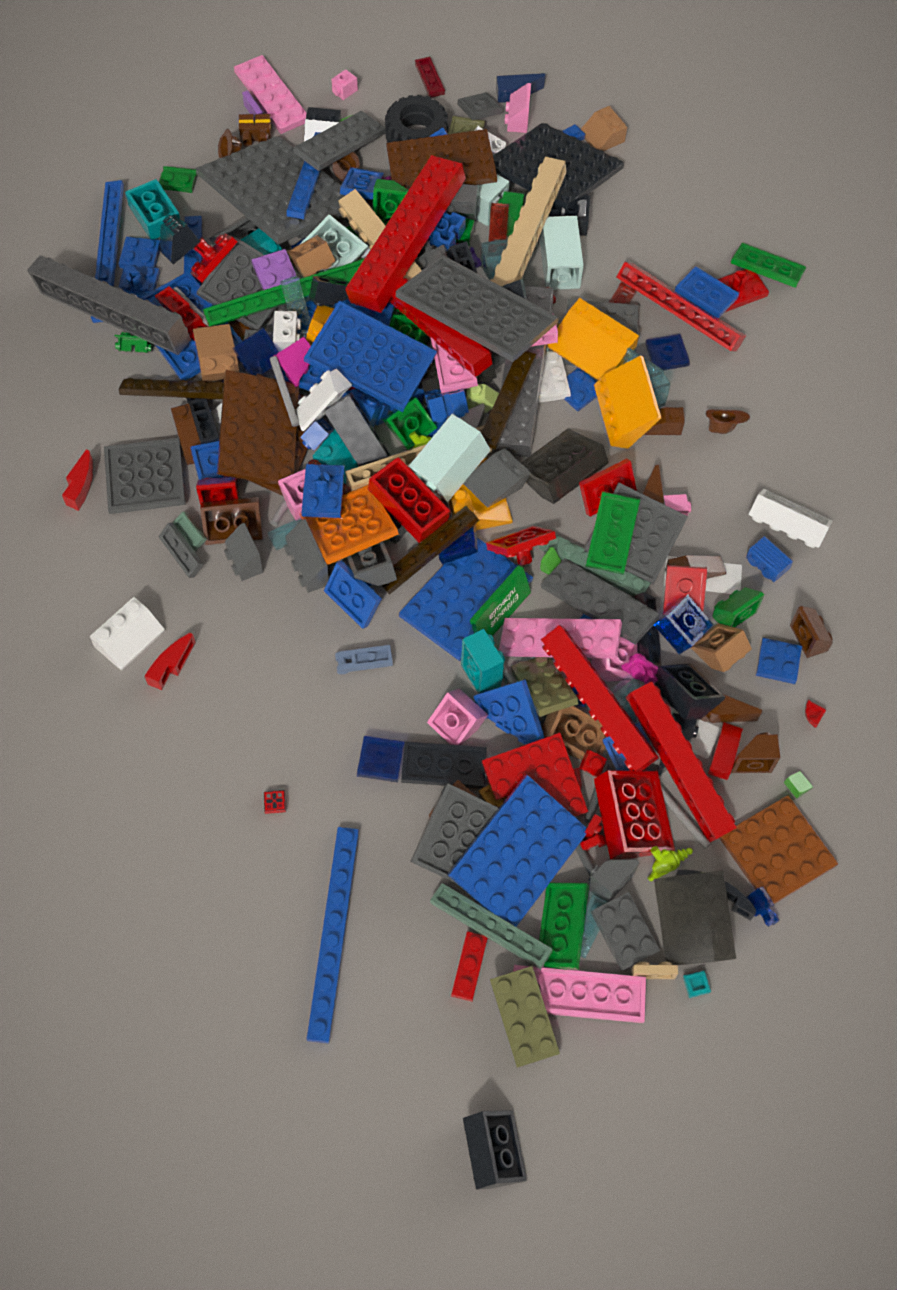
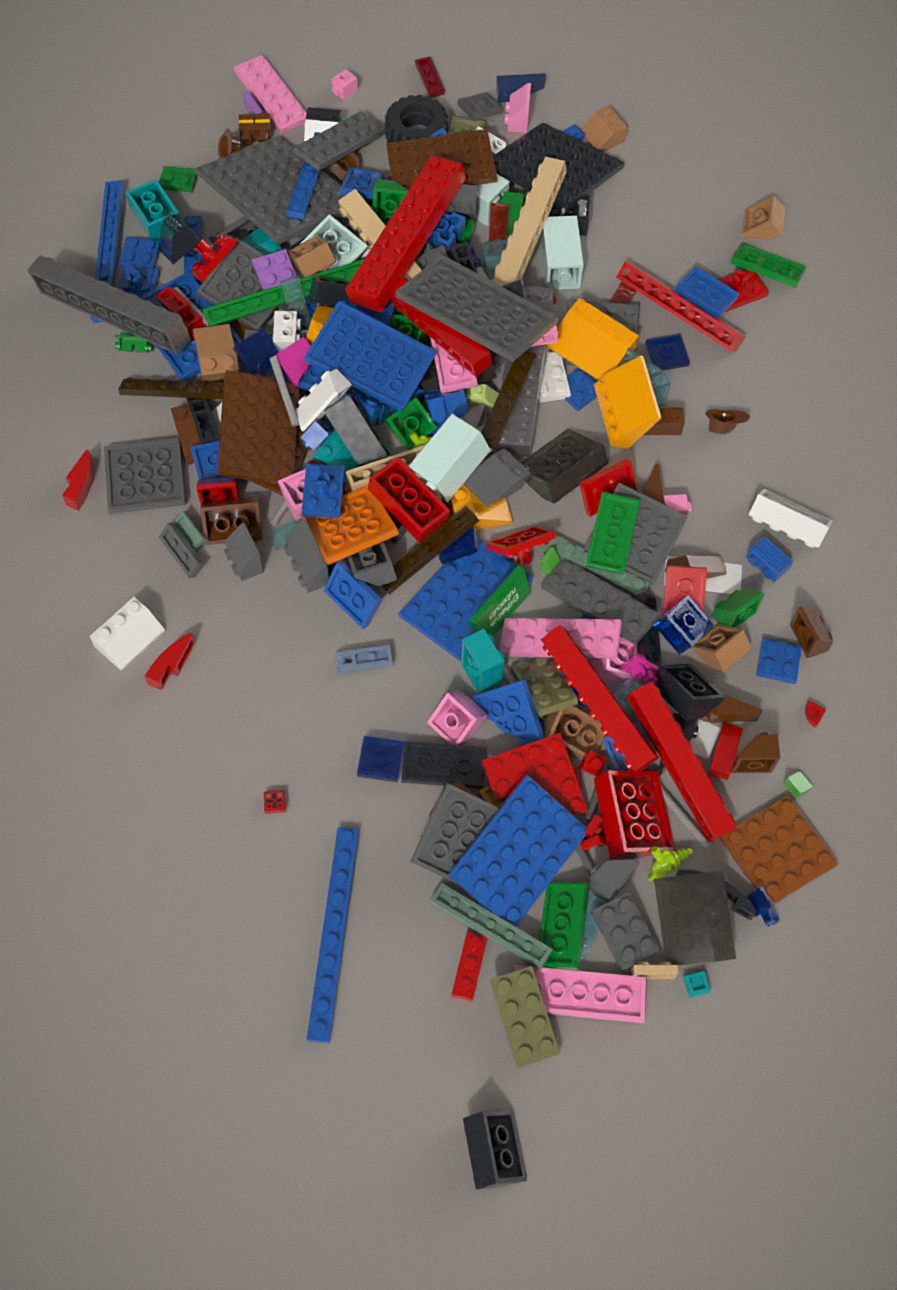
(764, 219): none -> medium nougat slope

